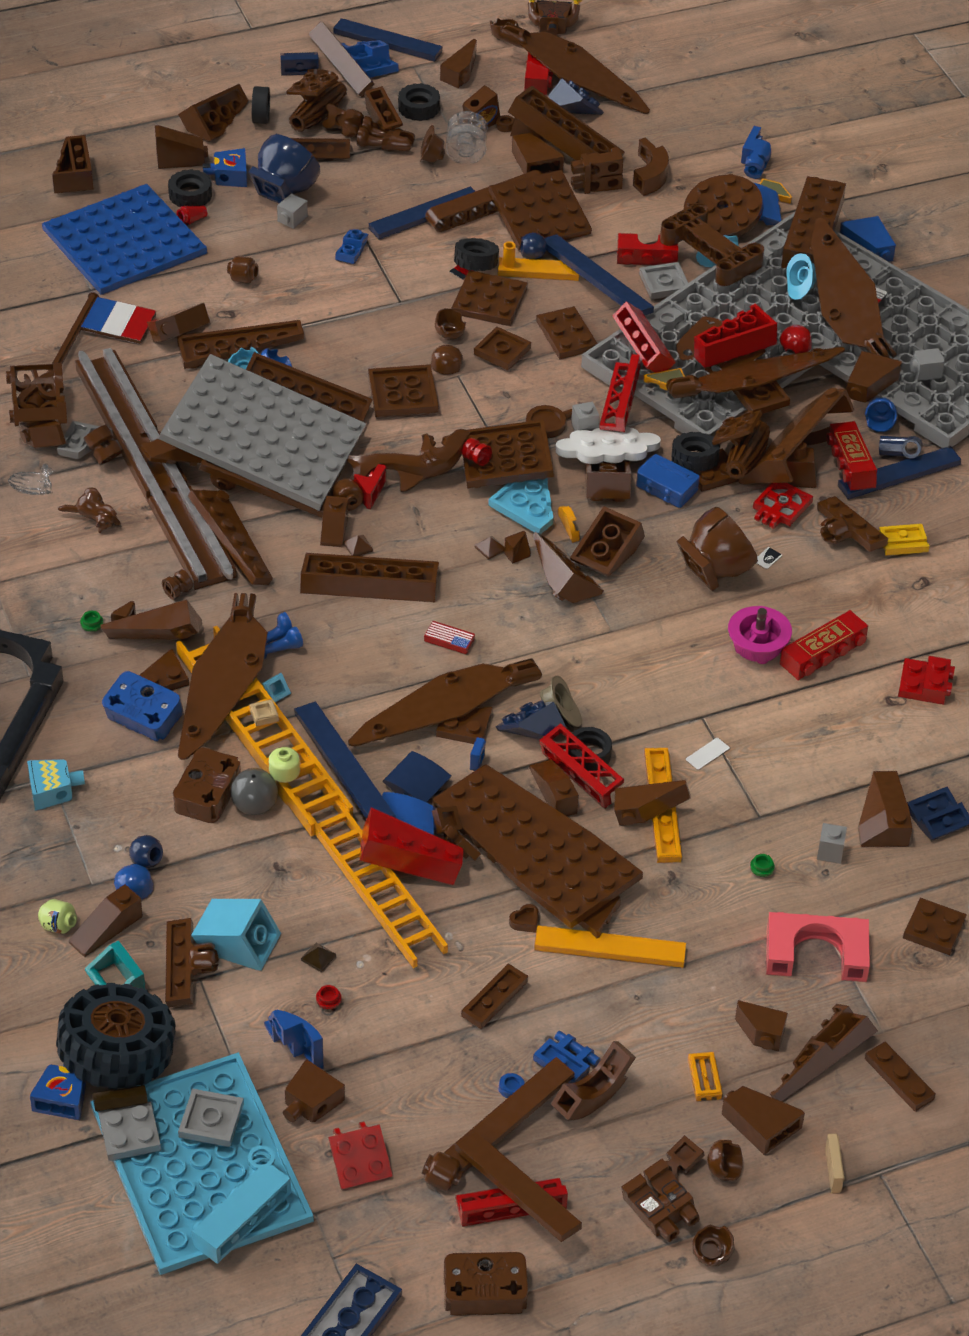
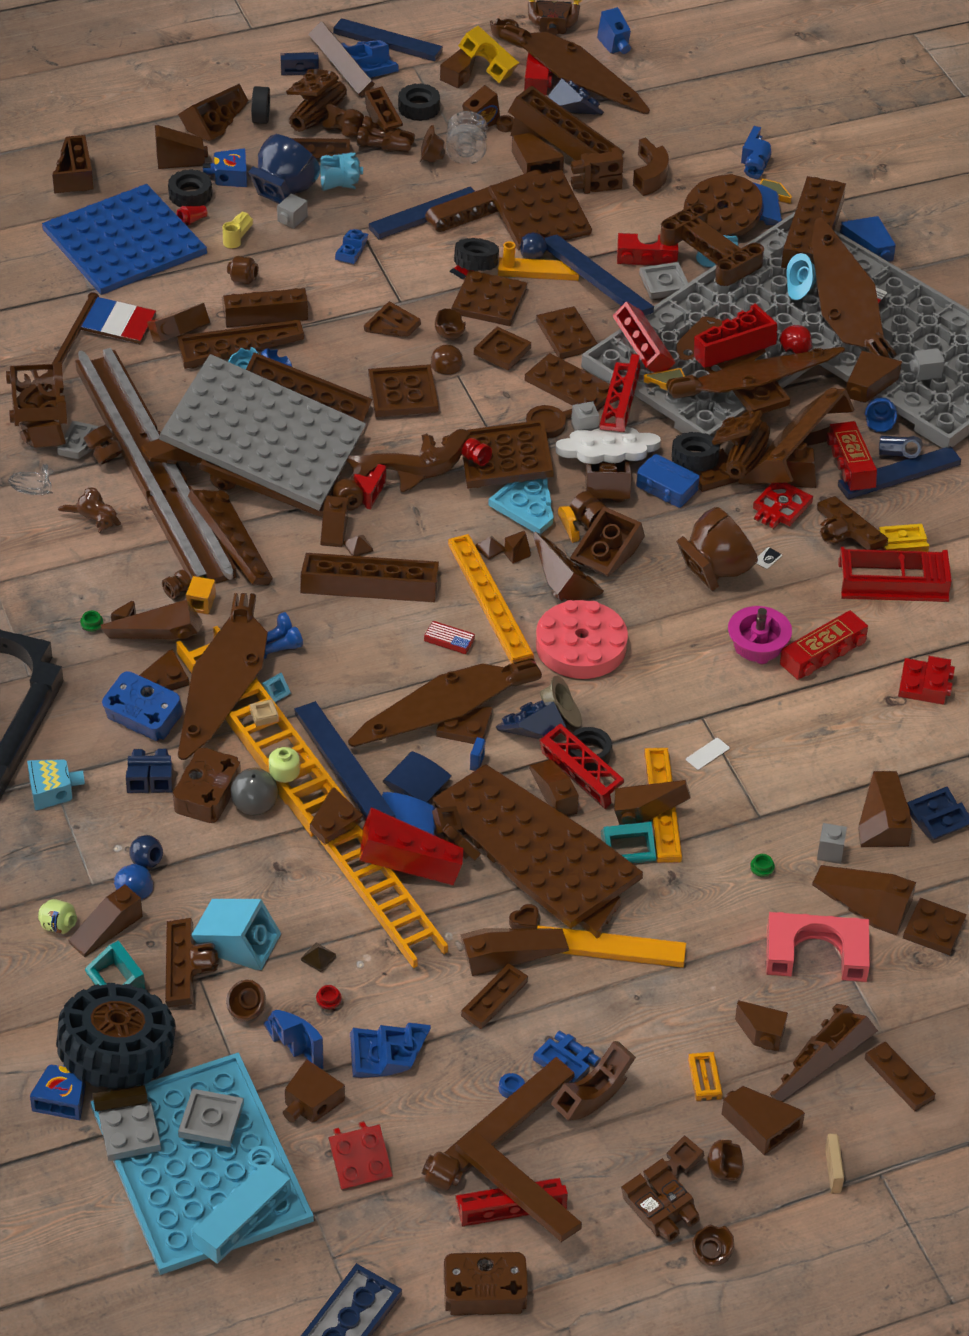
(155, 766): none -> dark blue hips
(201, 594): none -> light orange brick
(234, 230): none -> light yellow piece
(246, 1000): none -> reddish brown piece
(265, 307): none -> reddish brown slope
(334, 817): none -> reddish brown wing
(339, 171): none -> medium azure hat
(386, 1049): none -> blue slope
(392, 321): none -> reddish brown wing
(479, 43): none -> yellow arch
(490, 599): none -> light orange tile
(496, 947): none -> reddish brown wedge
(568, 382): none -> reddish brown plate
(586, 508): none -> reddish brown wheel
(593, 655): none -> coral piece
(614, 31): none -> blue torso
(628, 831): none -> teal tile
(873, 895): none -> reddish brown wedge
(931, 587): none -> red piece

